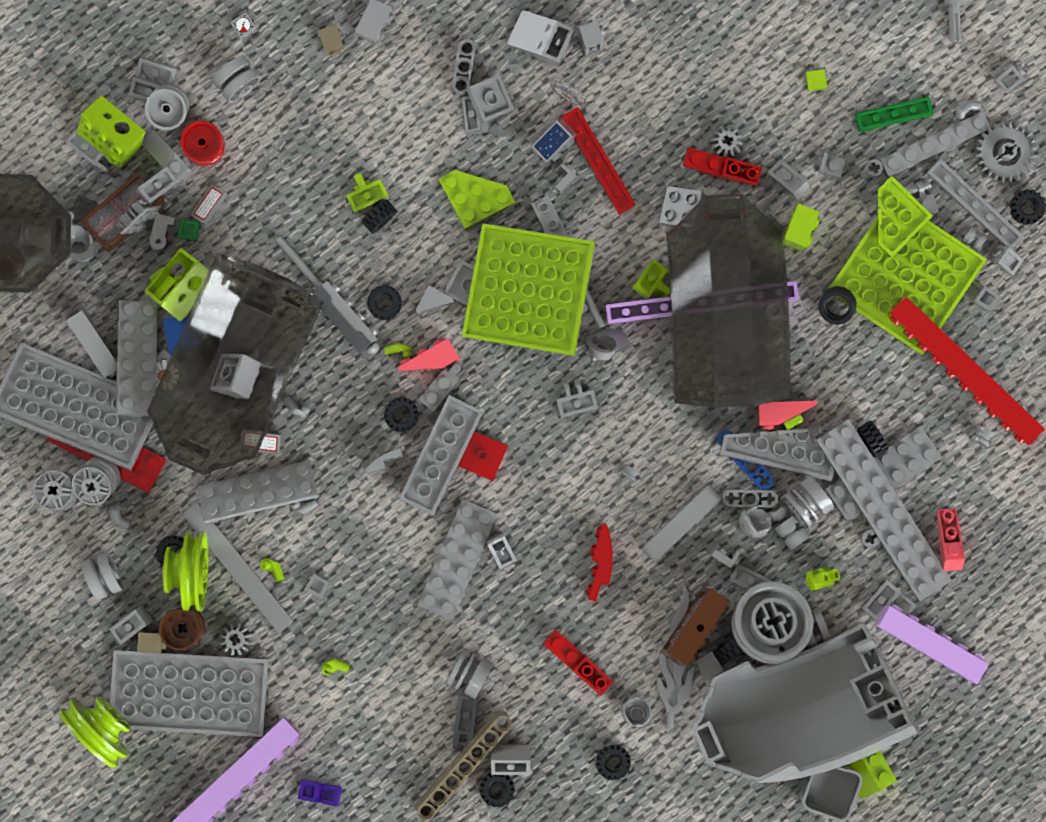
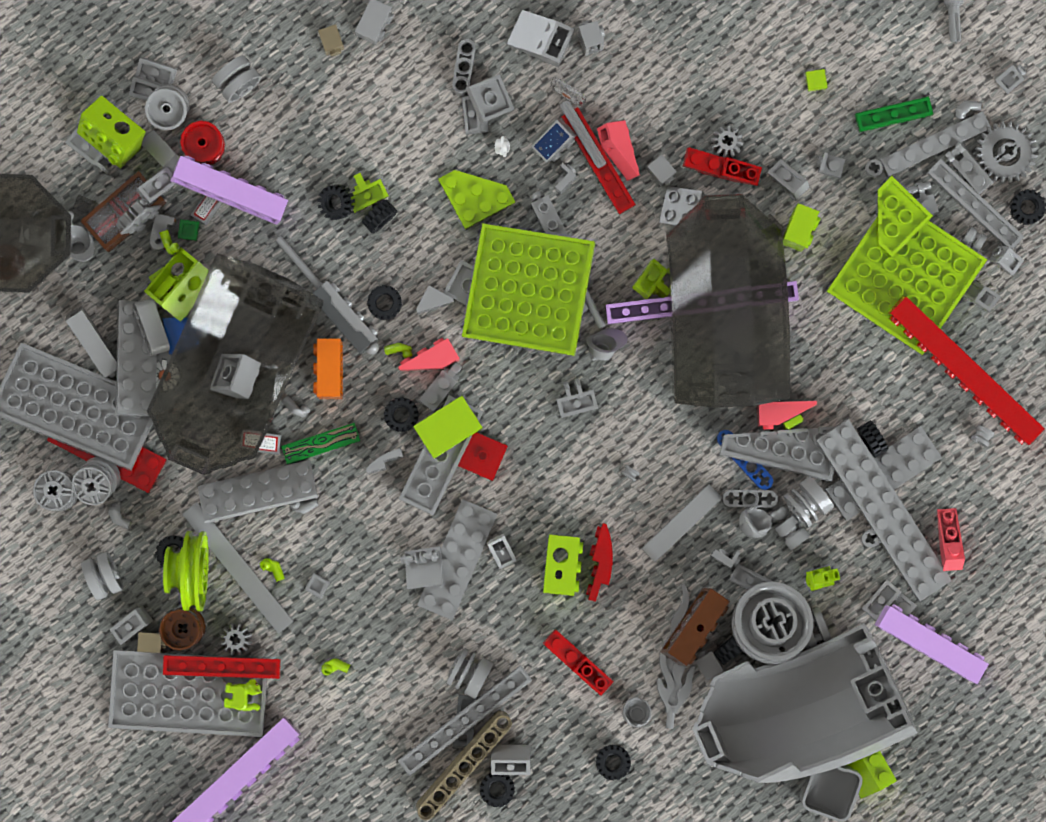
(97, 729): lime wheel -> none
(151, 327): none -> light grey beam
(170, 247): none -> lime arm
(221, 666): none -> red plate
(229, 190): none -> lavender brick
(240, 695): none -> lime animal
(243, 25): tile -> none
(319, 792): dark purple slope -> none
(320, 443): none -> green tile
(326, 204): none -> black tyre
(328, 368): none -> orange brick
(423, 567): none -> light grey hinge
(447, 427): none -> lime tile
(464, 720): none -> light grey tile
(502, 146): none -> white plate
(561, 576): none -> lime piece
(583, 134): none -> light grey axle
(617, 144): none -> coral slope
(662, 171): none -> light grey brick
(831, 317): black tyre -> none
(970, 168): none -> light grey plate

